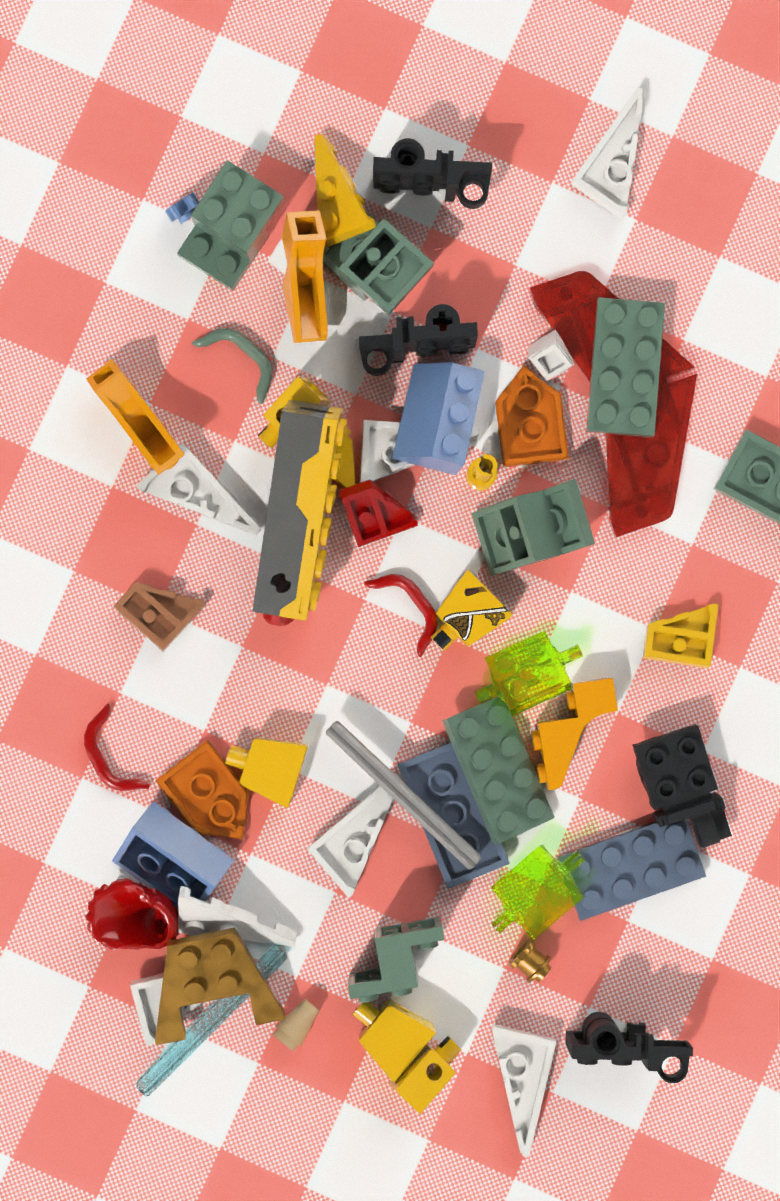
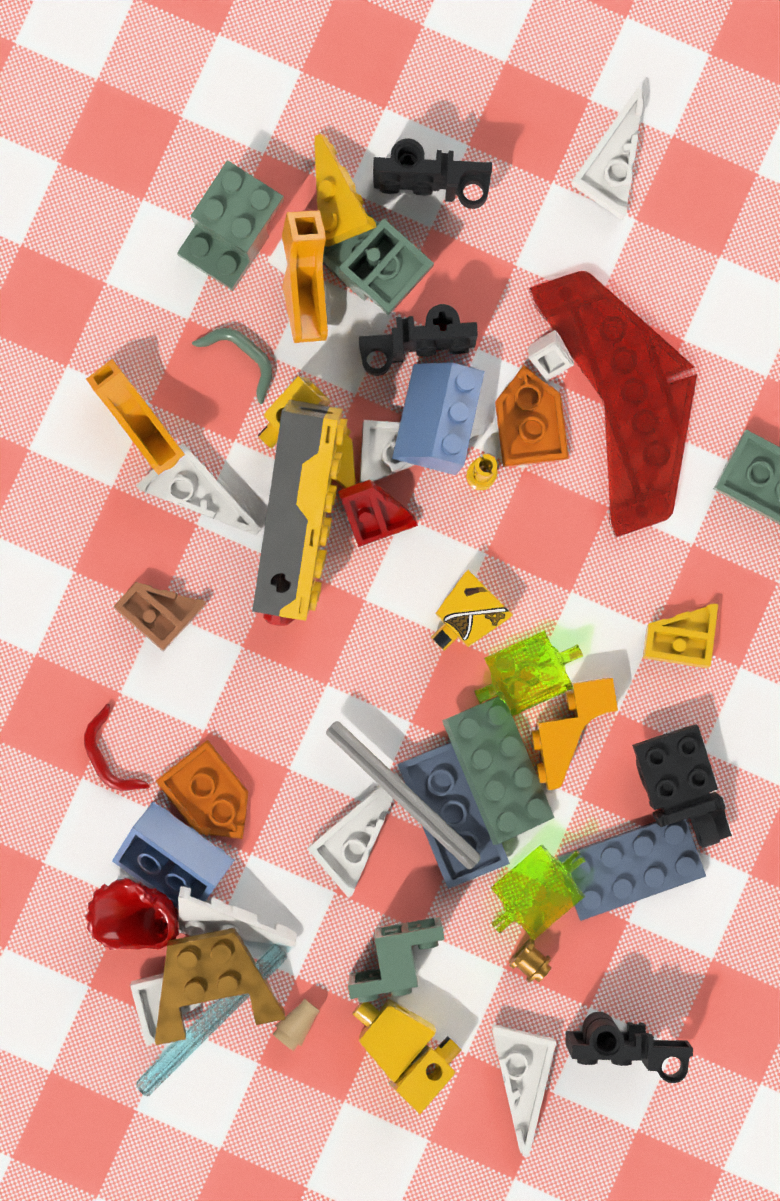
(182, 209): medium blue plate -> none
(269, 767): yellow torso -> none
(419, 600): red animal -> none
(533, 527): sand green bracket -> none
(625, 367): sand green plate -> none

